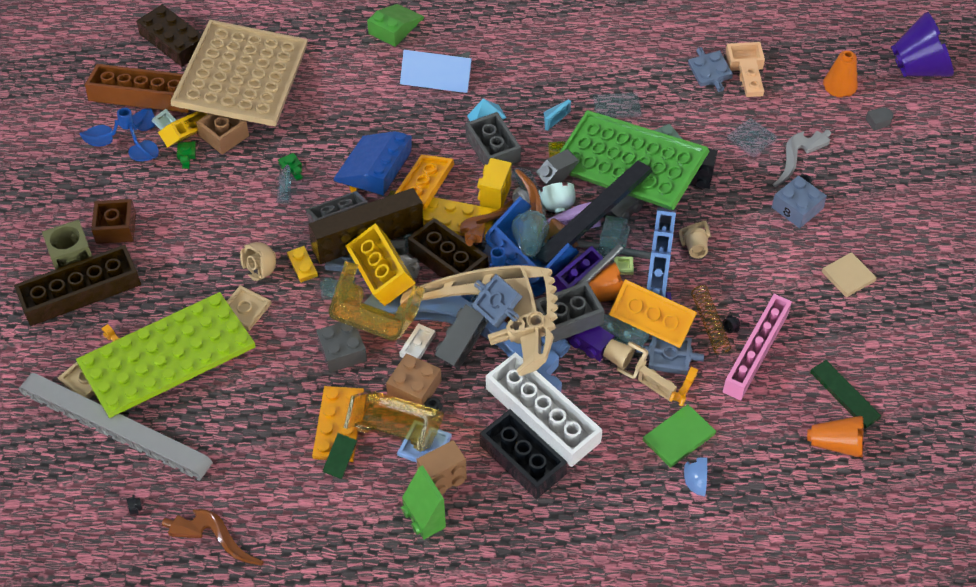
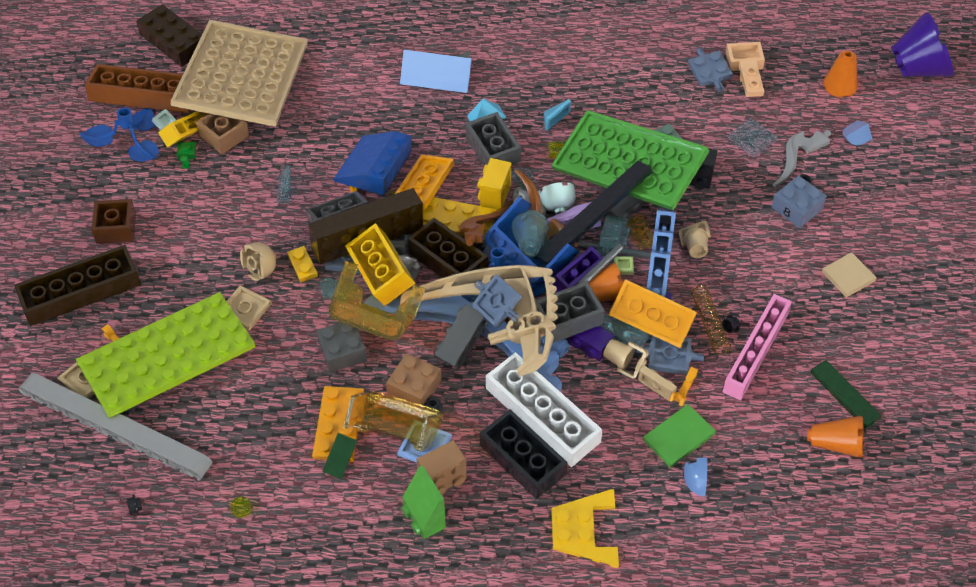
(66, 244): olive brick -> none
(207, 519): dark orange piece -> none
(241, 507): none -> clear neon green tile
(294, 163): green plate -> none
(393, 23): bright green slope -> none
(418, 341): white plate -> none
(557, 167): dark grey slope -> none
(575, 528): none -> yellow wing
(618, 105): clear light blue piece -> none
(640, 232): none -> clear yellow slope
(857, 133): none -> medium blue brick
(879, 118): dark grey piece -> none

